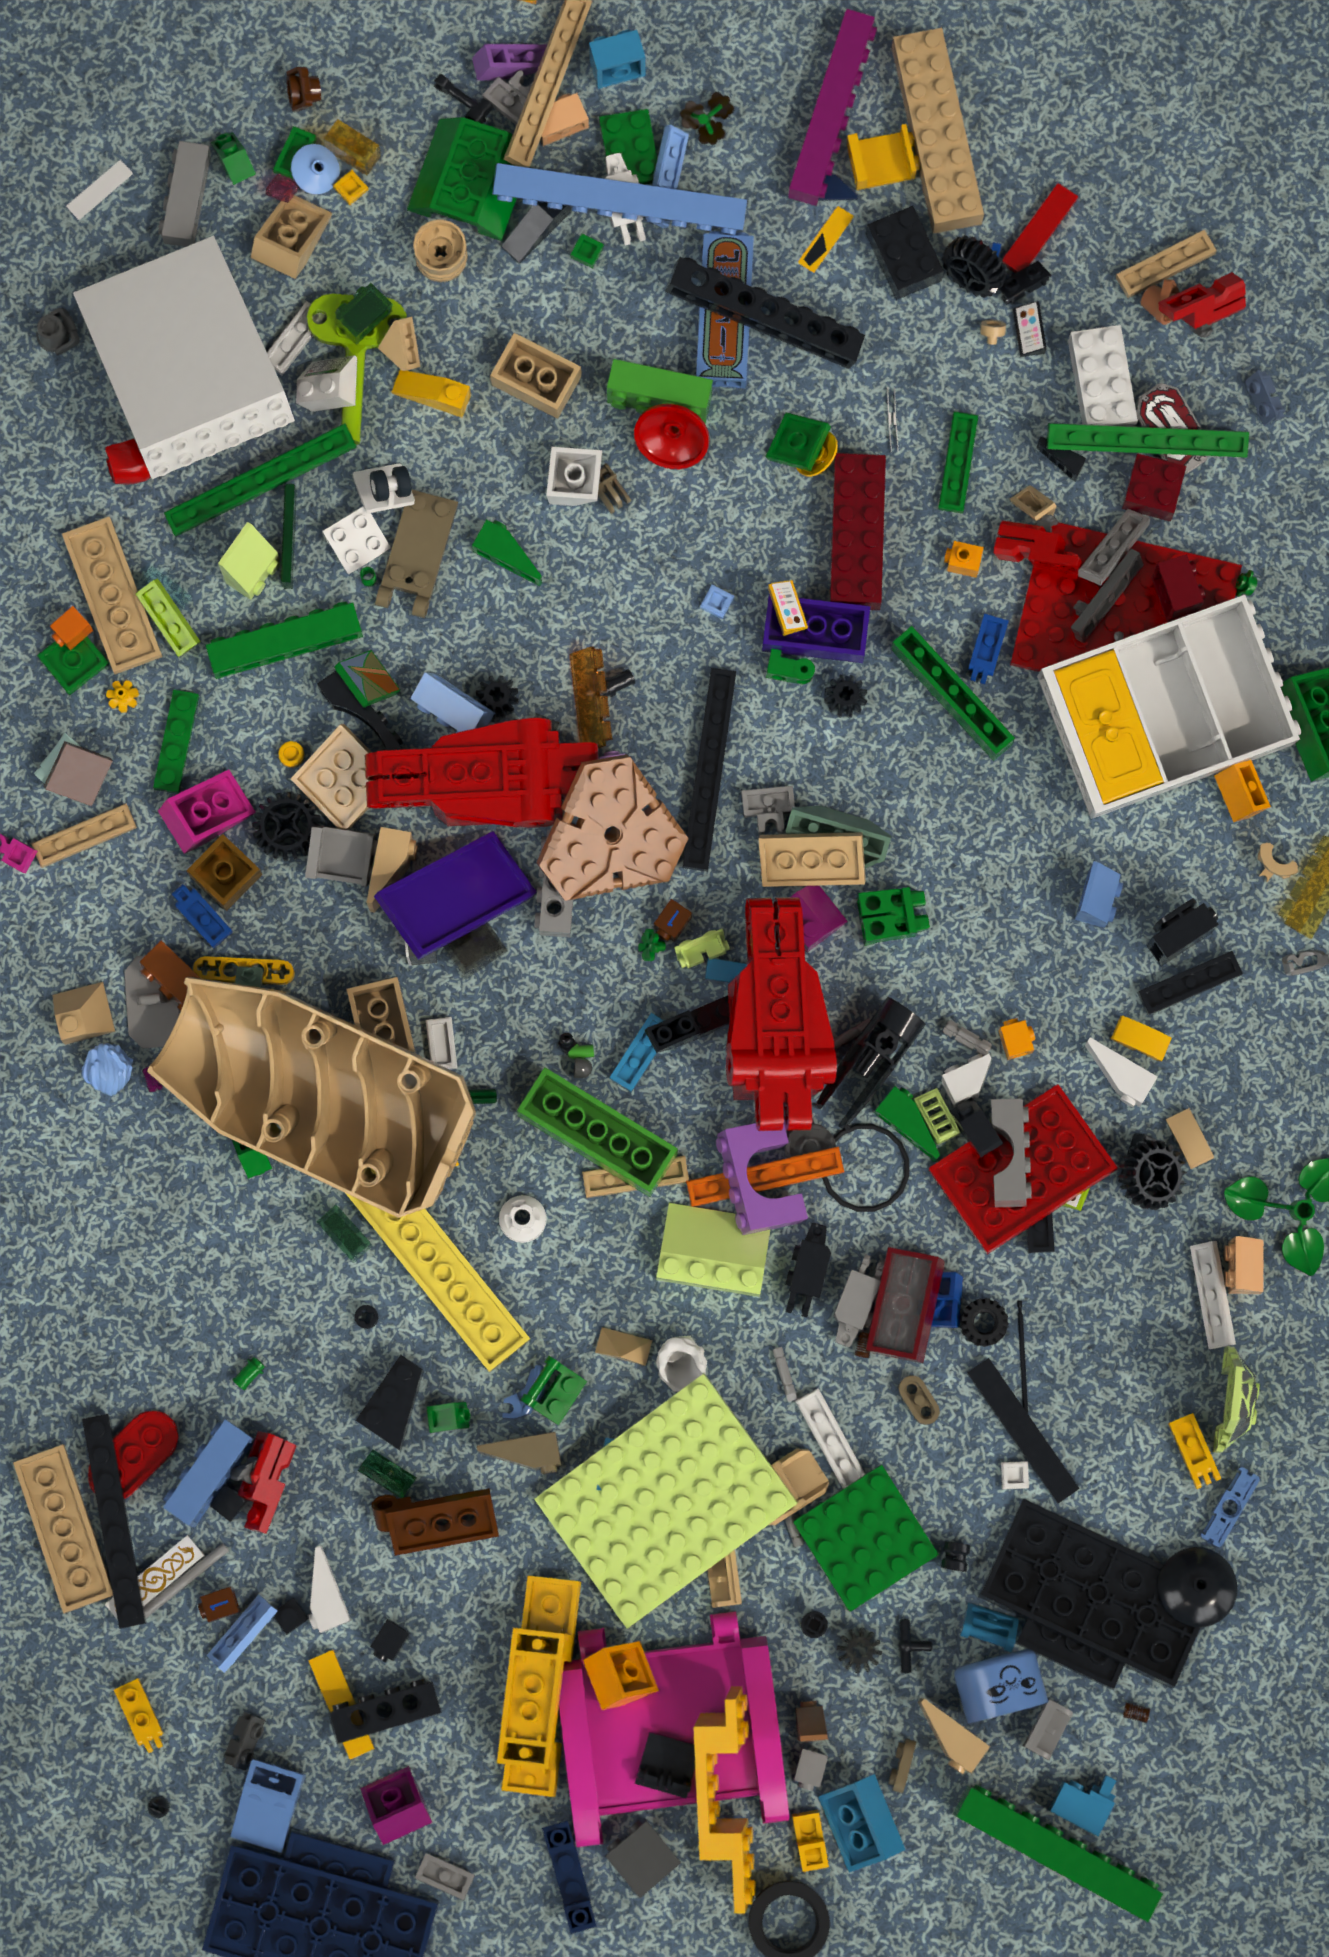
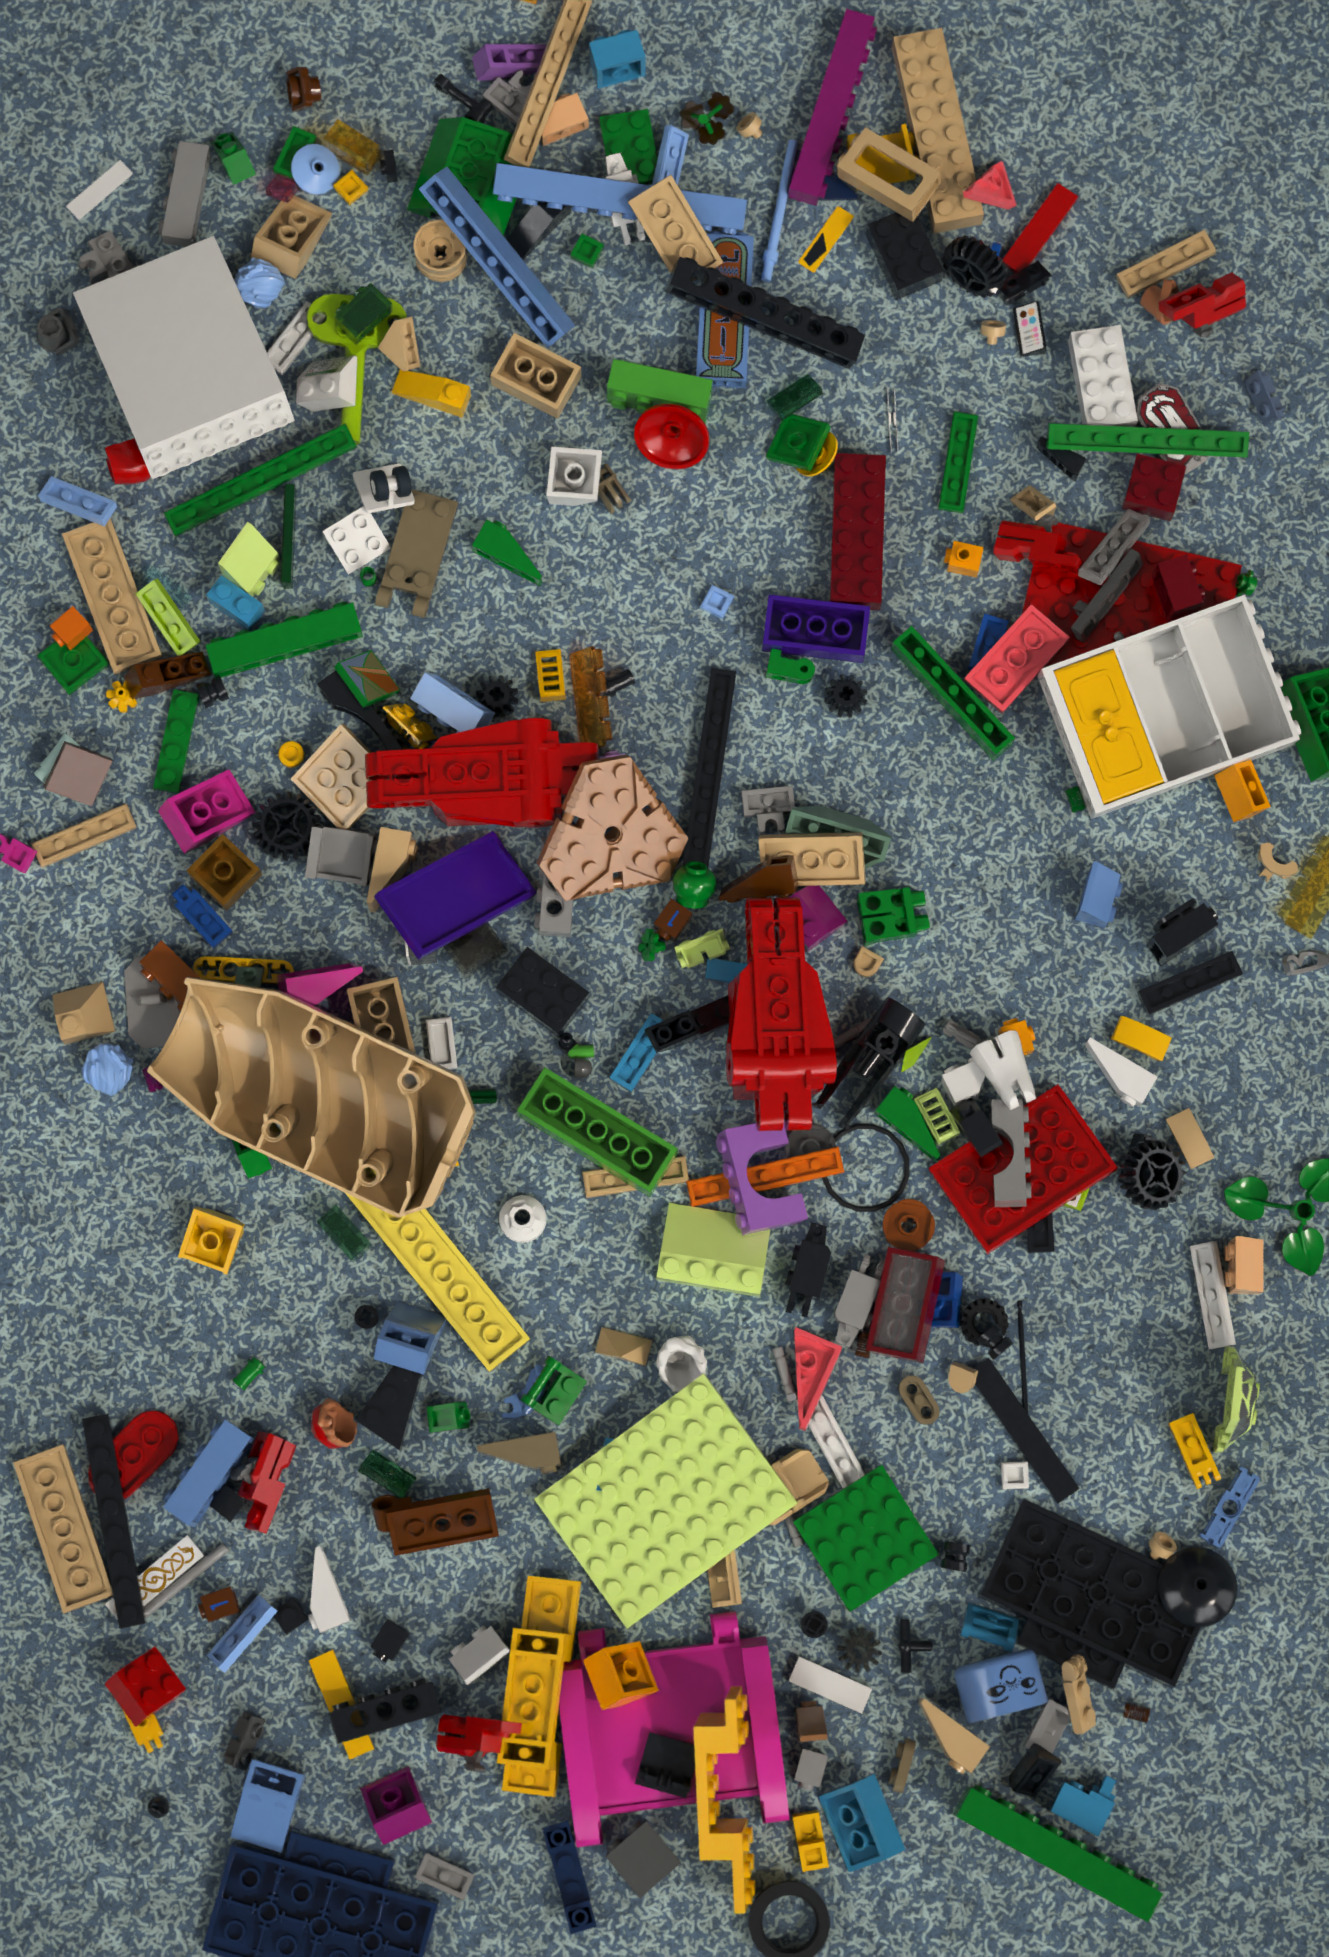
(77, 501): none -> light blue plate
(105, 258): none -> light grey plate
(145, 1686): none -> red brick
(165, 674): none -> reddish brown slope
(211, 1239): none -> yellow slope
(213, 691): none -> black wheel
(235, 603): none -> dark azure brick
(259, 283): none -> light blue hair
(317, 983): none -> dark pink slope
(333, 1424): none -> nougat hair
(388, 166): none -> black plate
(403, 715): none -> yellow hinge
(409, 1337): none -> medium blue slope
(473, 1737): none -> red plate
(478, 1655): none -> white slope
(496, 257): none -> medium blue brick
(542, 992): none -> black brick
(556, 694): none -> yellow slope
(673, 225): none -> tan plate
(694, 885): none -> green piece
(749, 126): none -> tan tile
(768, 878): none -> reddish brown slope
(771, 255): none -> light blue bar
(787, 607): slope -> none
(795, 397): none -> clear green plate
(813, 1369): none -> coral wing
(830, 1685): none -> white tile
(866, 962): none -> tan tile
(880, 190): none -> tan piece
(899, 1213): none -> dark orange plate
(913, 1054): none -> lime sticker
(962, 1377): none -> tan tile
(992, 188): none -> coral wing
(993, 1339): none -> black wheel
(1005, 1067): none -> white piece
(1016, 659): none -> coral plate
(1033, 1771): none -> black slope
(1073, 791): none -> green piece
(1078, 1694): none -> tan hinge
(1162, 1546): none -> tan tile

